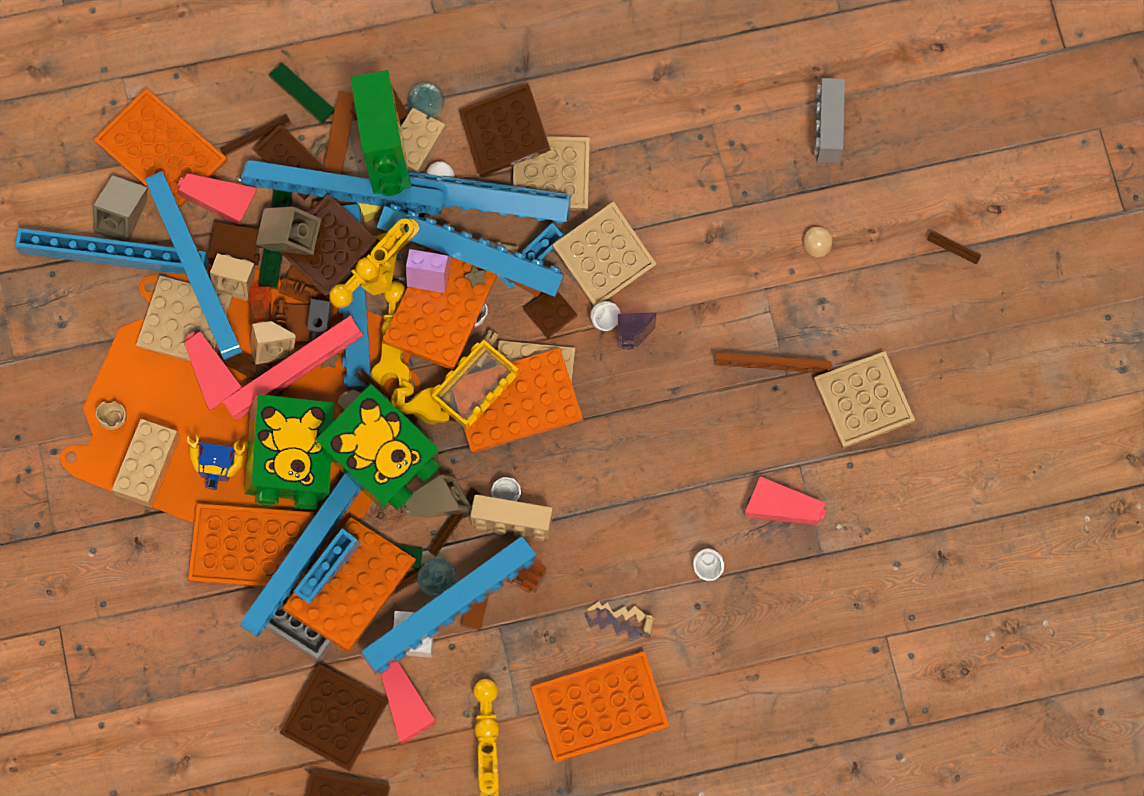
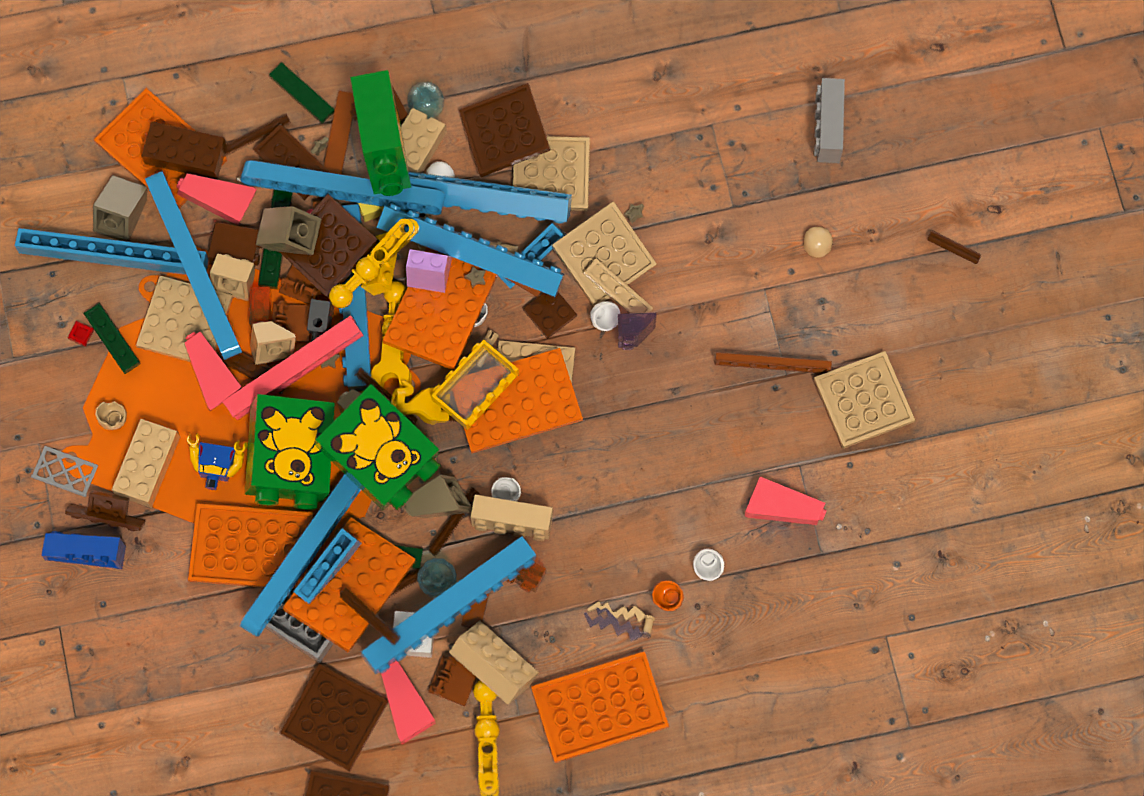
(61, 455): none -> light grey window
(80, 333): none -> red tile
(84, 549): none -> blue wedge
(106, 509): none -> reddish brown bracket
(112, 338): none -> dark green tile
(184, 150): none -> reddish brown brick
(369, 616): none -> reddish brown axle
(452, 681): none -> dark orange hinge
(494, 662): none -> tan brick
(616, 288): none -> tan tile
(634, 212): none -> dark tan piece
(668, 595): none -> orange hair

